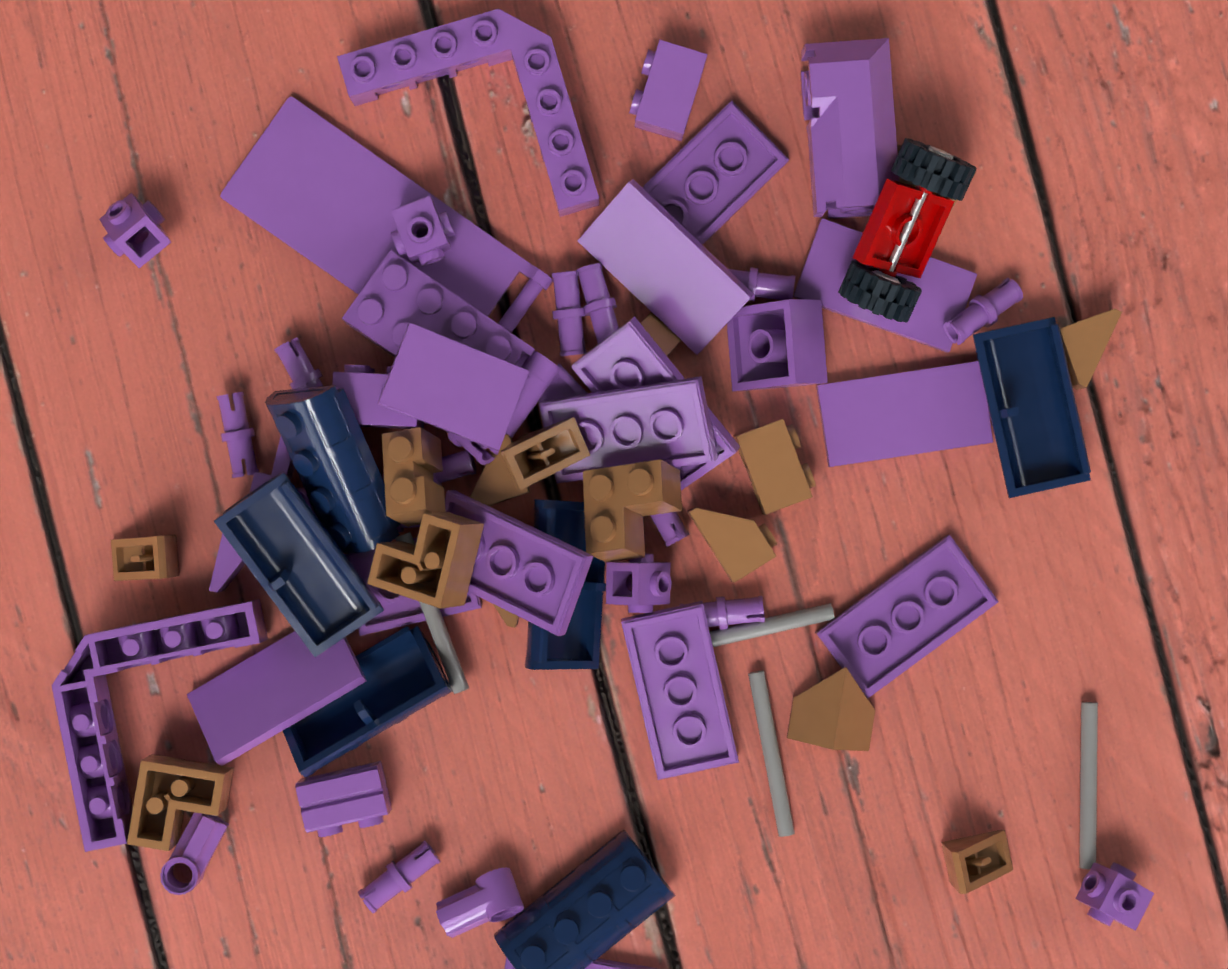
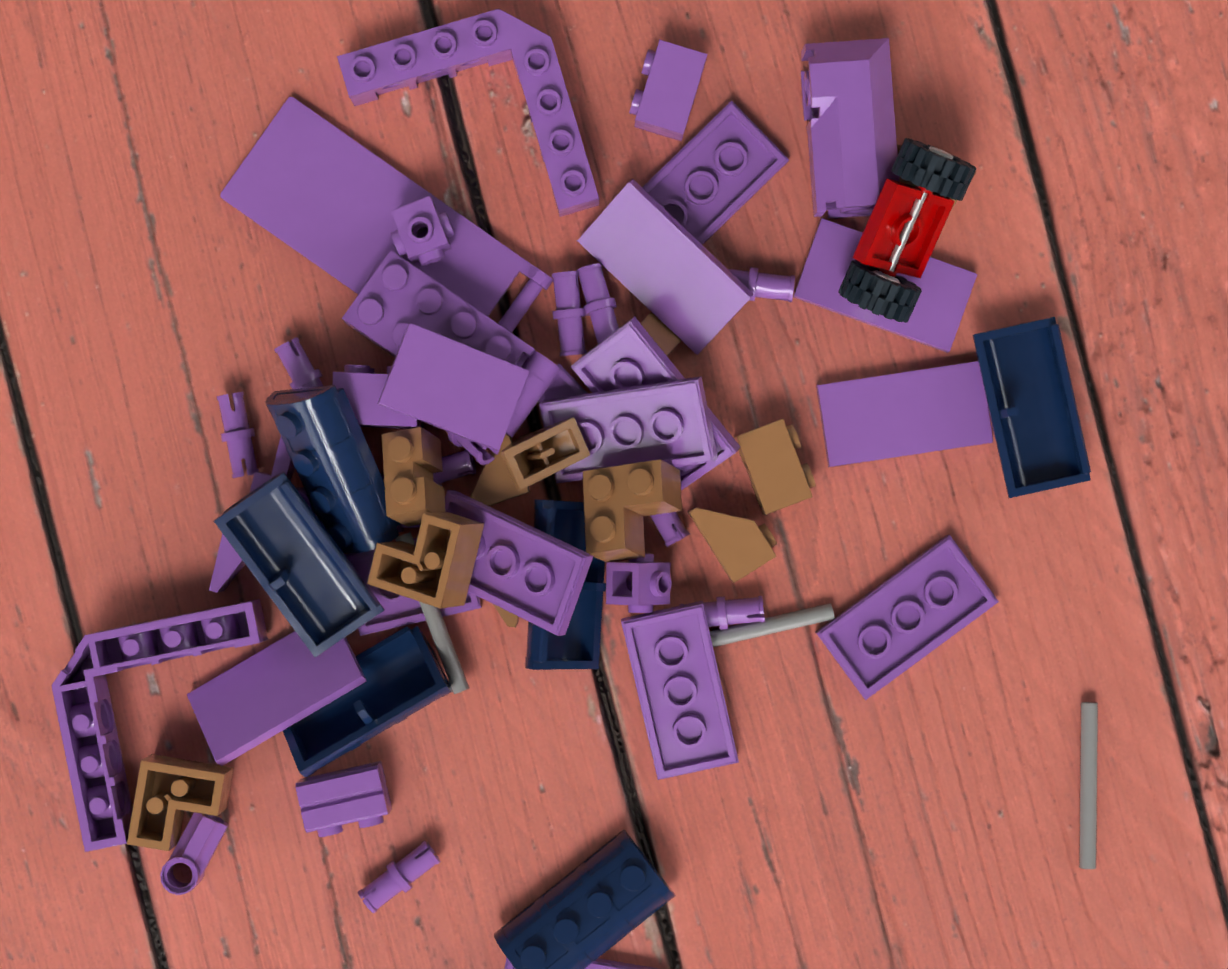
(134, 230): medium lavender brick -> none
(145, 558): medium nougat slope -> none
(491, 899): medium lavender piece -> none
(771, 753): light grey bar -> none
(777, 345): medium lavender slope -> none
(833, 714): medium nougat slope -> none
(977, 860): medium nougat slope -> none
(983, 311): medium lavender pin -> none
(1085, 344): medium nougat slope -> none
(1114, 895): medium lavender brick -> none

